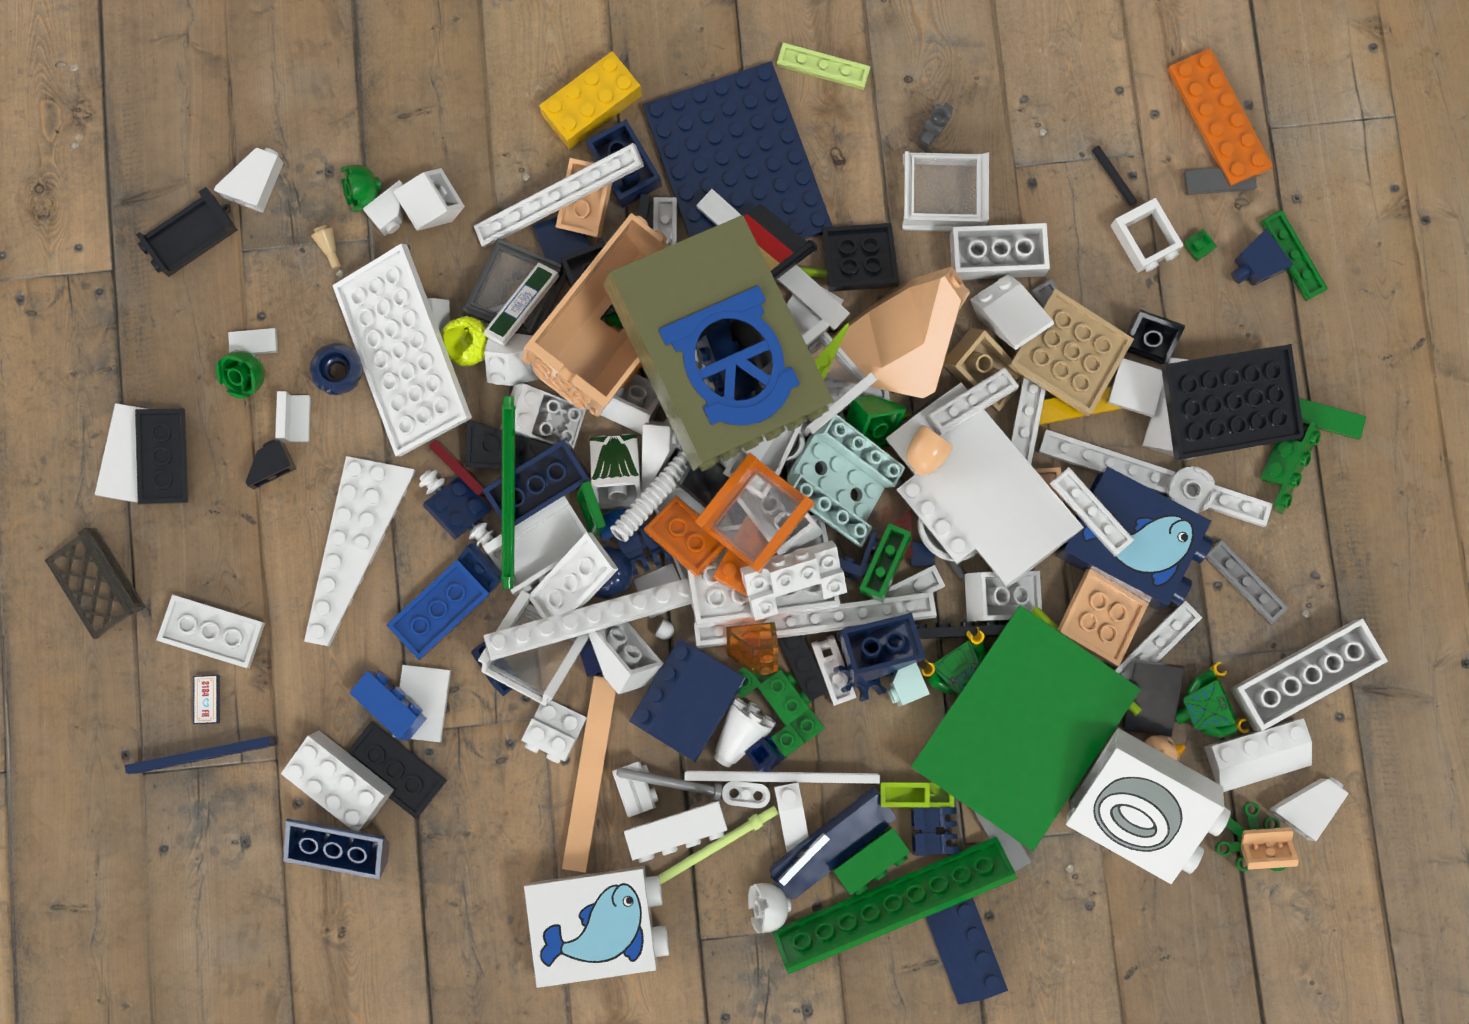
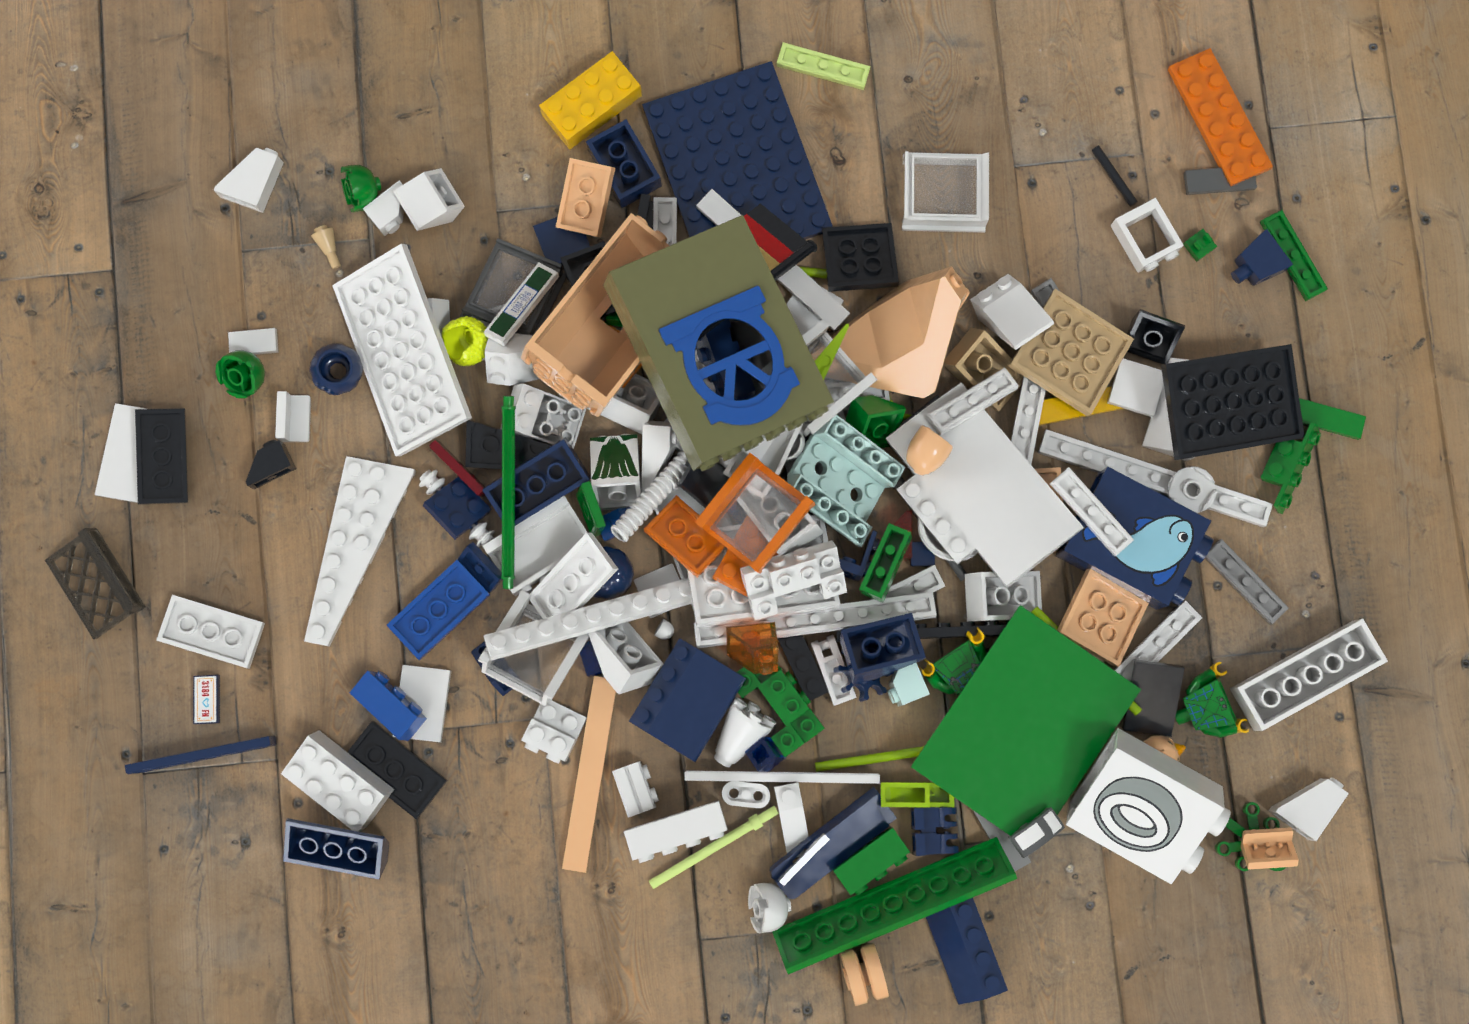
(187, 234): black panel -> none
(559, 195): white tile -> none
(594, 926): white brick -> none
(635, 545): dark blue legs -> none
(714, 791): light grey bar -> none
(864, 974): none -> light nougat wheel
(868, 759): none -> lime bar
(935, 125): dark grey plate -> none
(1000, 251): white brick -> none
(1037, 832): none -> slope
(1260, 754): white slope -> none

